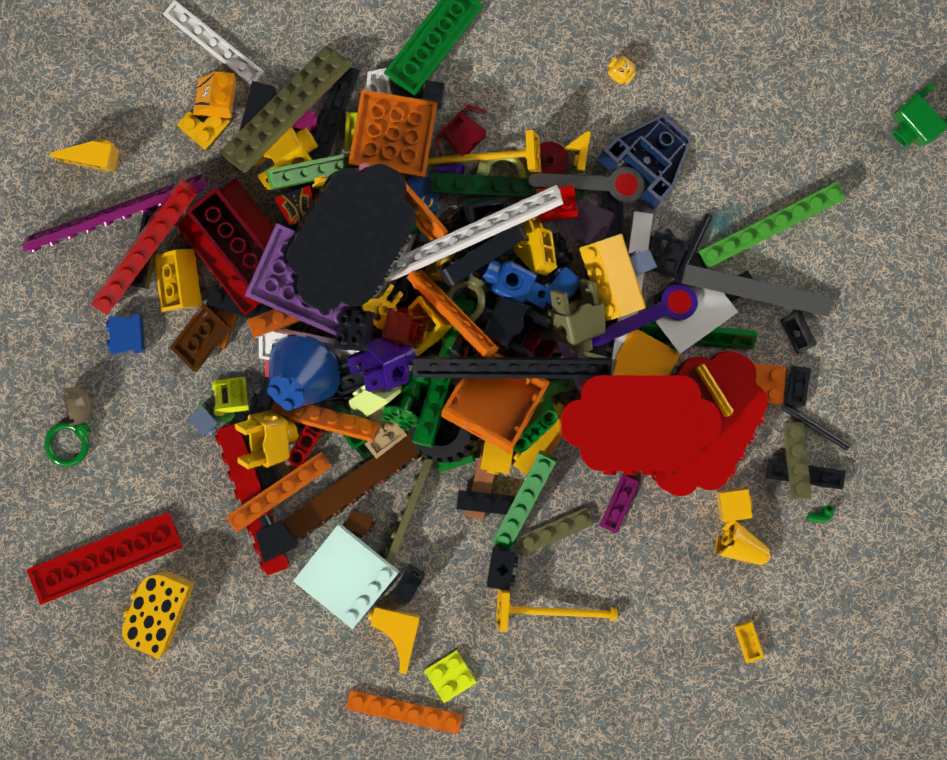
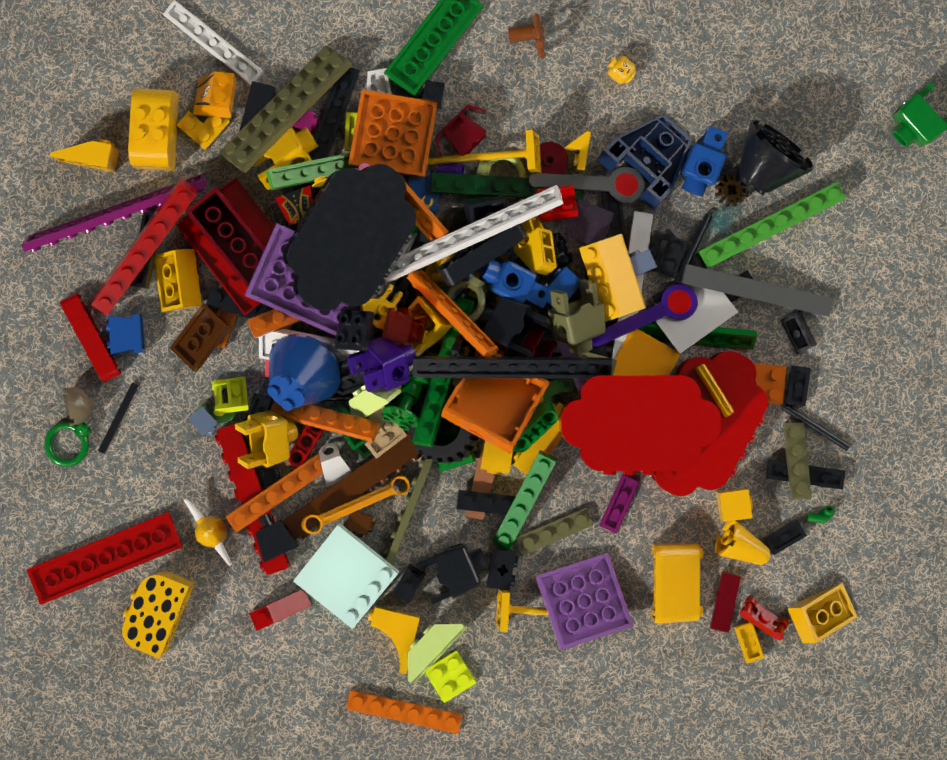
(89, 337): none -> red beam
(118, 418): none -> black bar
(153, 129): none -> yellow brick
(210, 531): none -> yellow helmet
(279, 609): none -> slope
(333, 465): none -> white piece
(356, 504): none -> light orange piece
(431, 647): none -> yellowish green wedge
(456, 570): none -> black piece
(529, 32): none -> dark orange piece
(584, 601): none -> medium lavender plate
(676, 582): none -> yellow windscreen
(707, 154): none -> blue piece
(723, 190): none -> dark brown gear
(725, 602): none -> dark red tile
(763, 618): none -> red plate
(770, 159): none -> black cone
(784, 537): none -> black plate
(822, 613): none -> yellow slope

